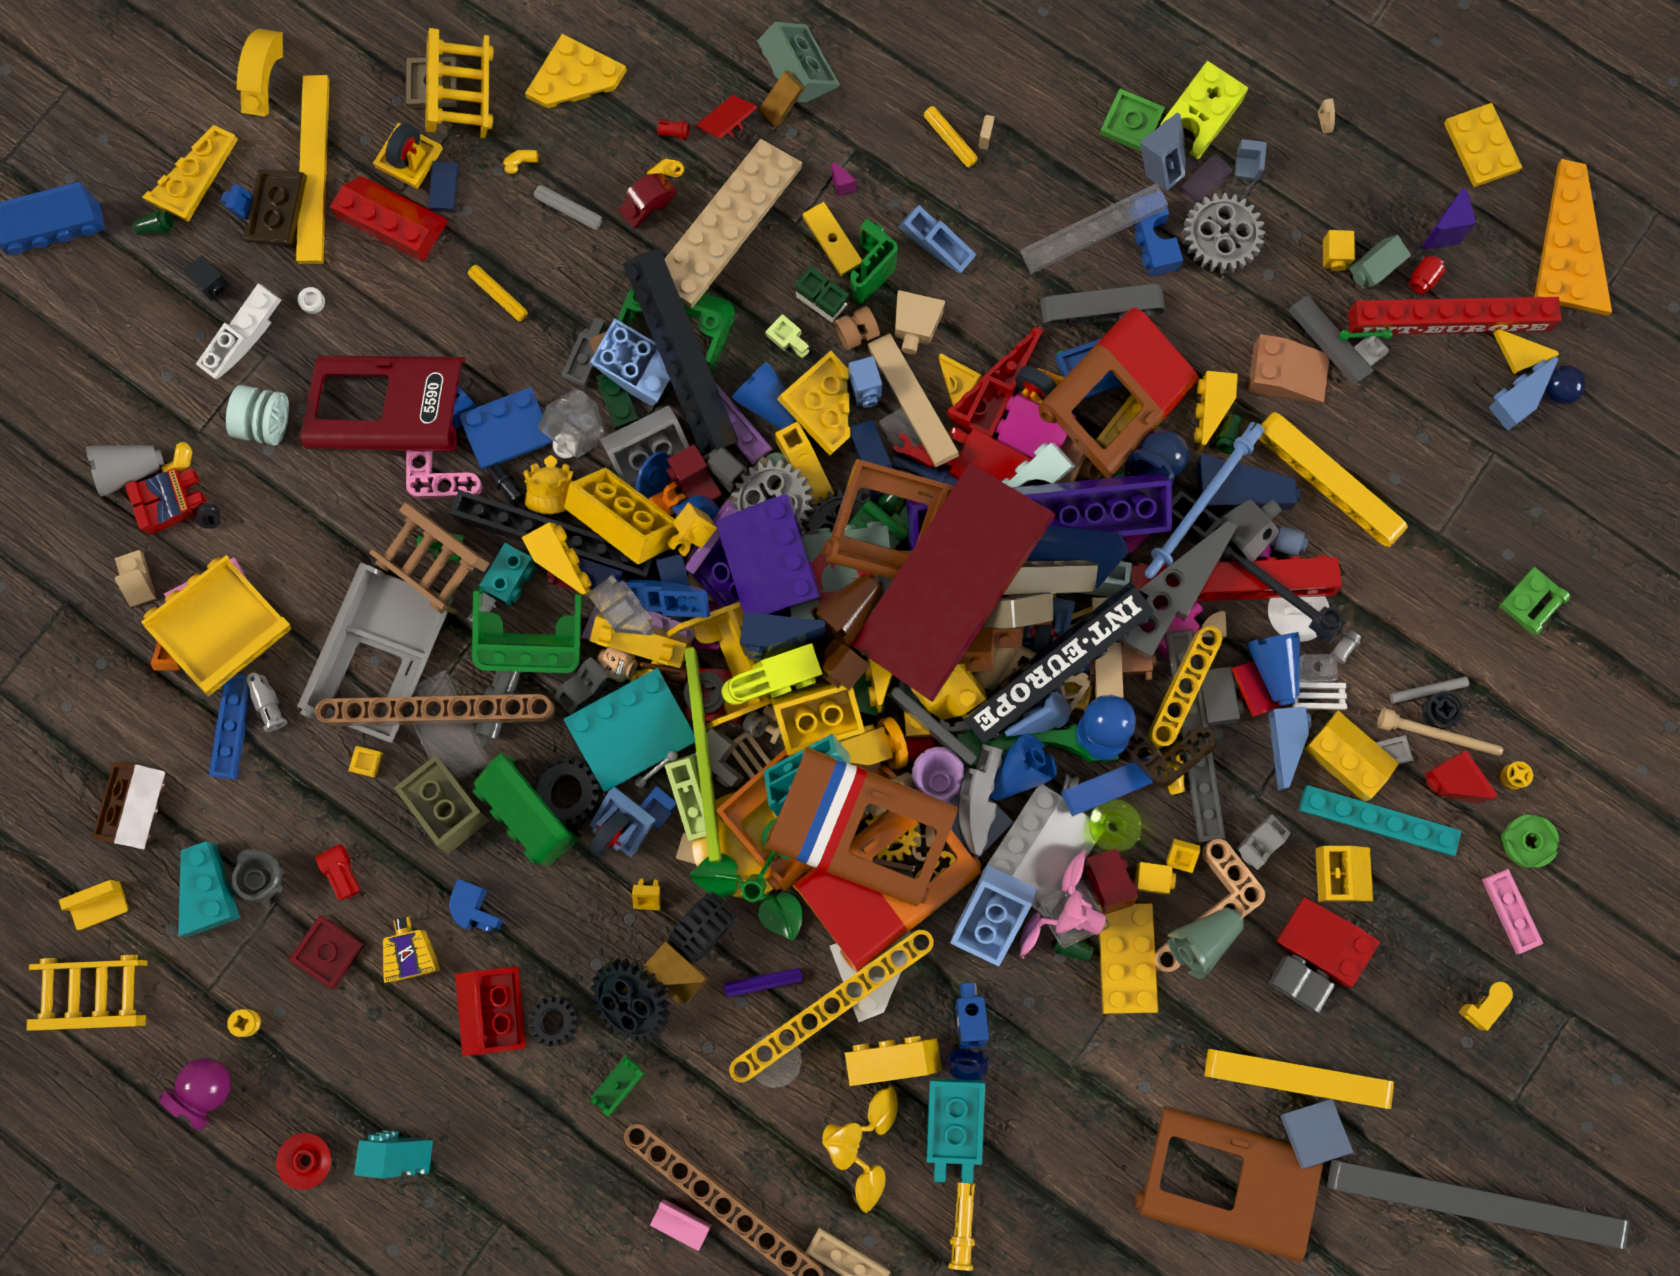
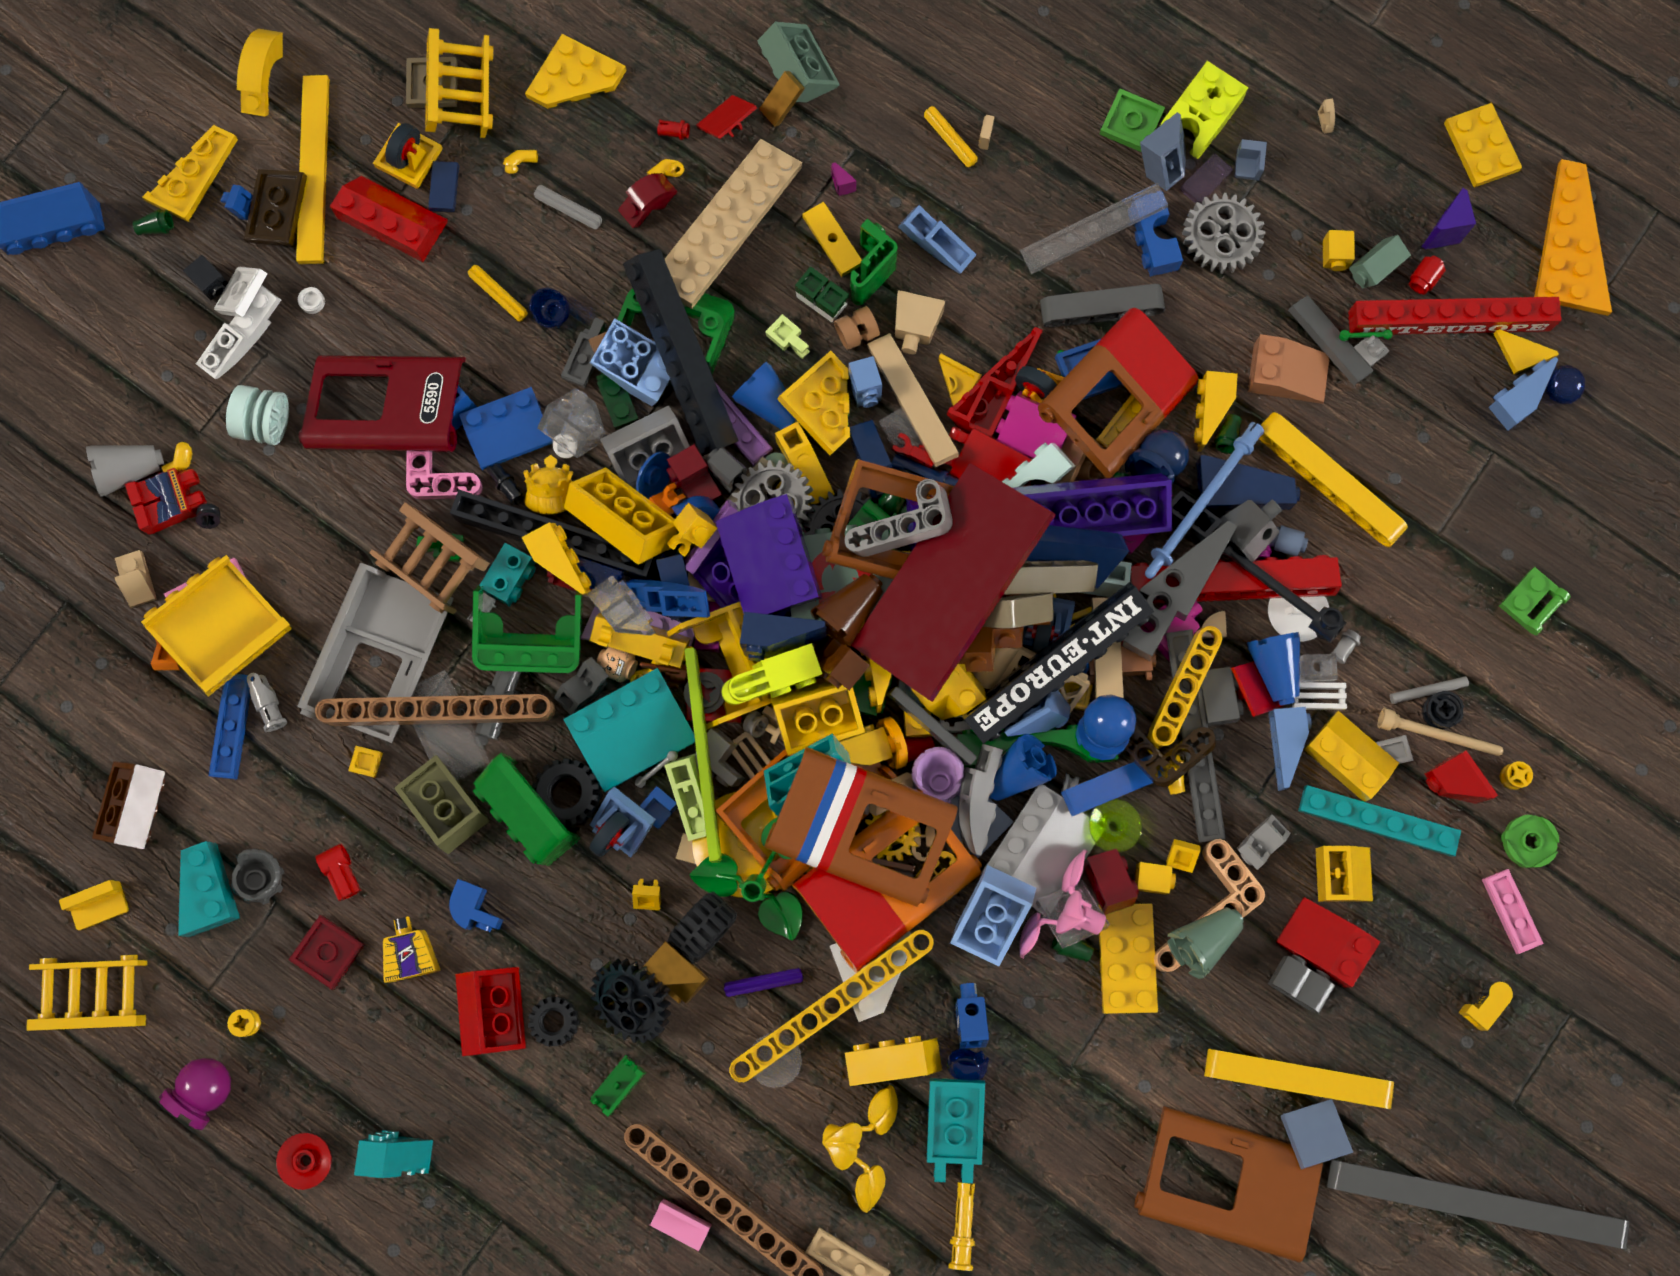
(240, 291): none -> white tile
(549, 307): none -> clear blue hair
(898, 524): none -> light grey beam

